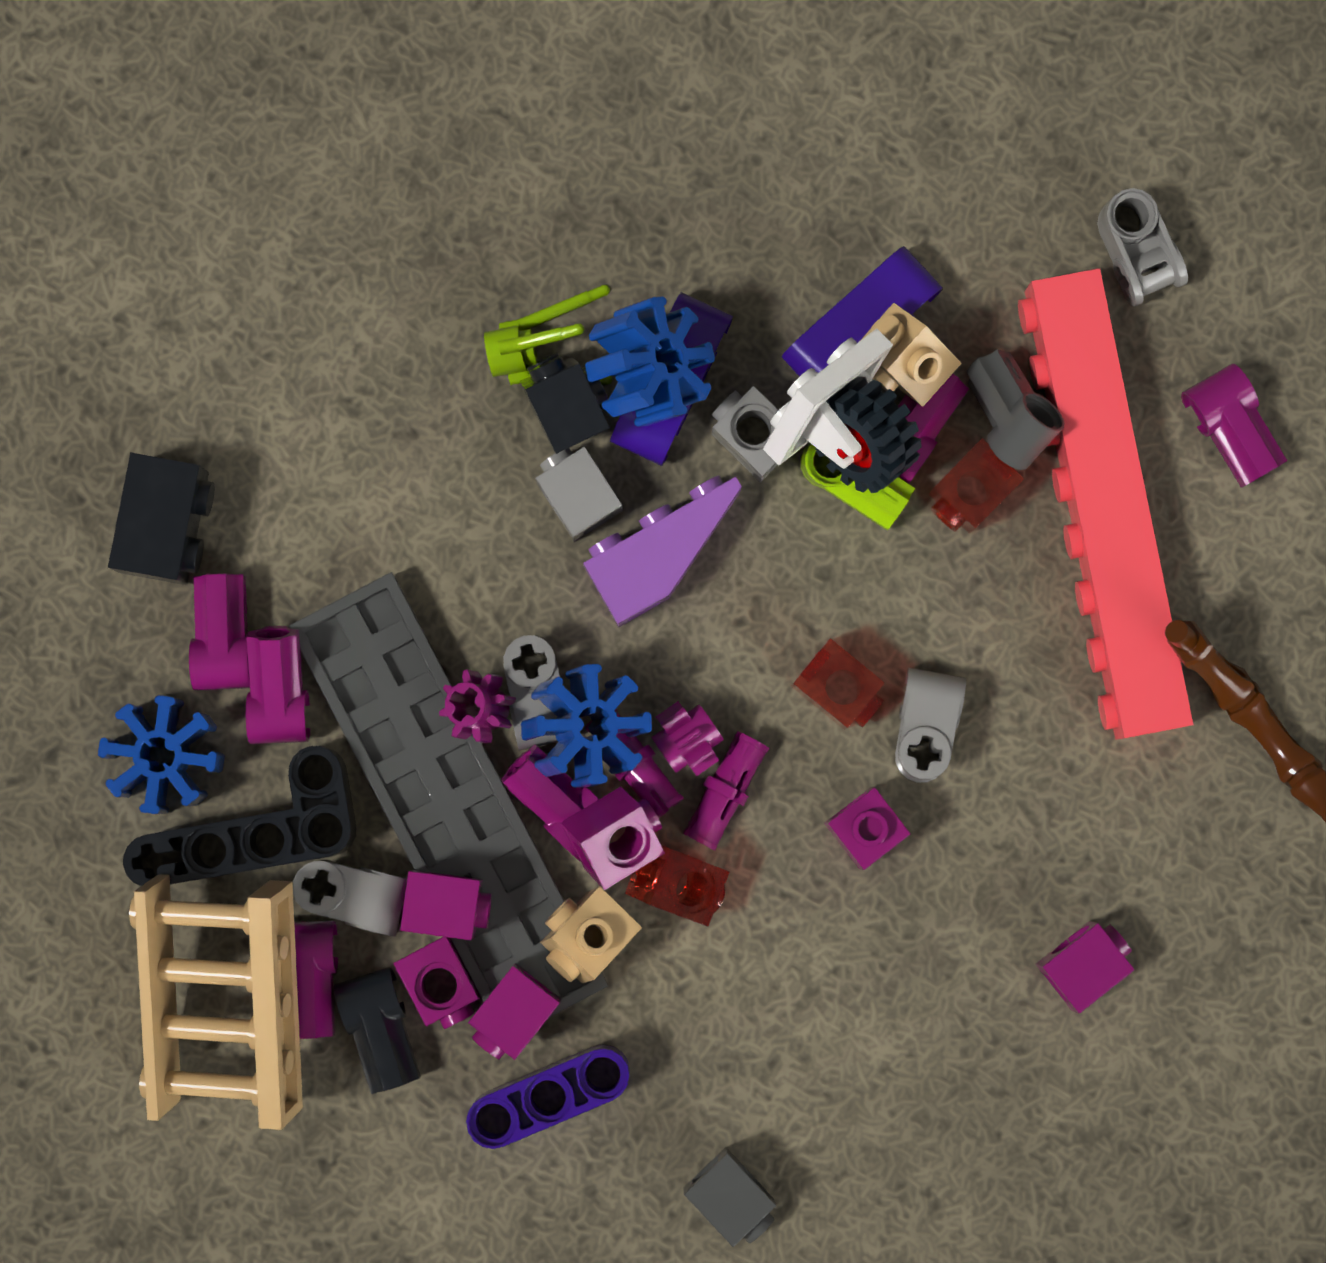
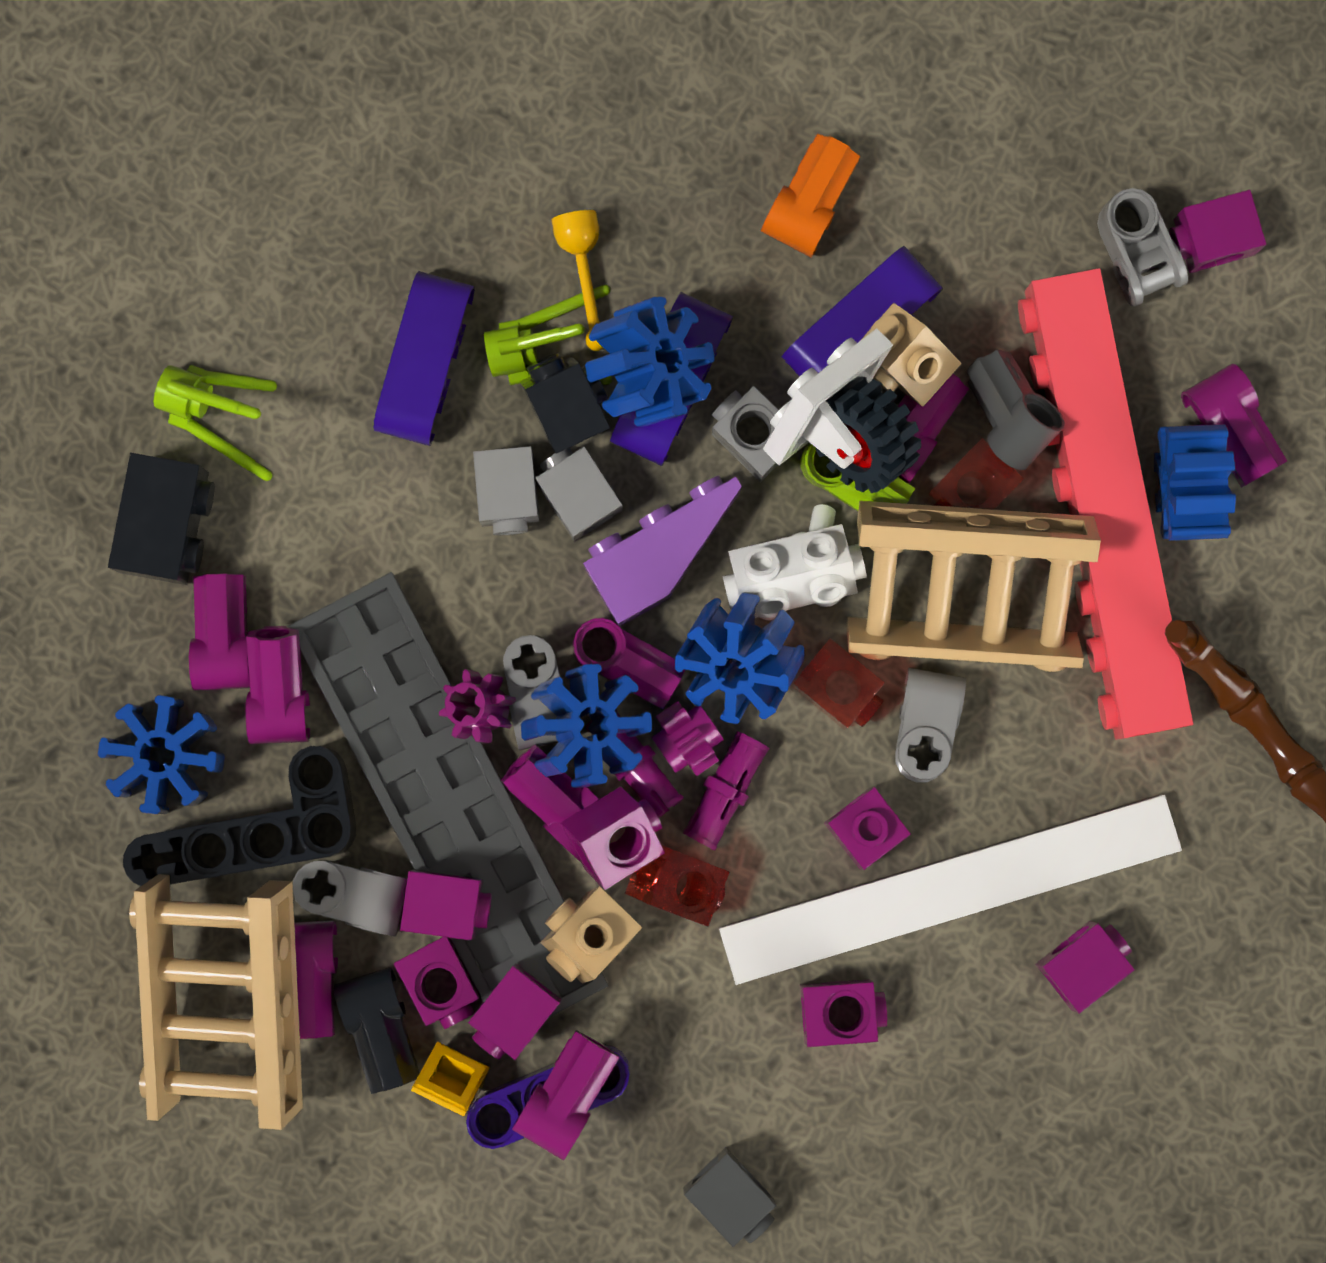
(189, 395): none -> lime plant
(421, 358): none -> dark purple beam
(451, 1079): none -> yellow slope
(506, 489): none -> light grey brick
(561, 1105): none -> magenta piece
(578, 234): none -> yellow hinge
(643, 663): none -> magenta piece
(740, 658): none -> blue gear
(797, 568): none -> white brick
(807, 204): none -> orange piece
(815, 1007): none -> magenta brick
(947, 535): none -> tan fence
(950, 889): none -> white tile
(1194, 482): none -> blue gear
(1218, 231): none -> magenta brick

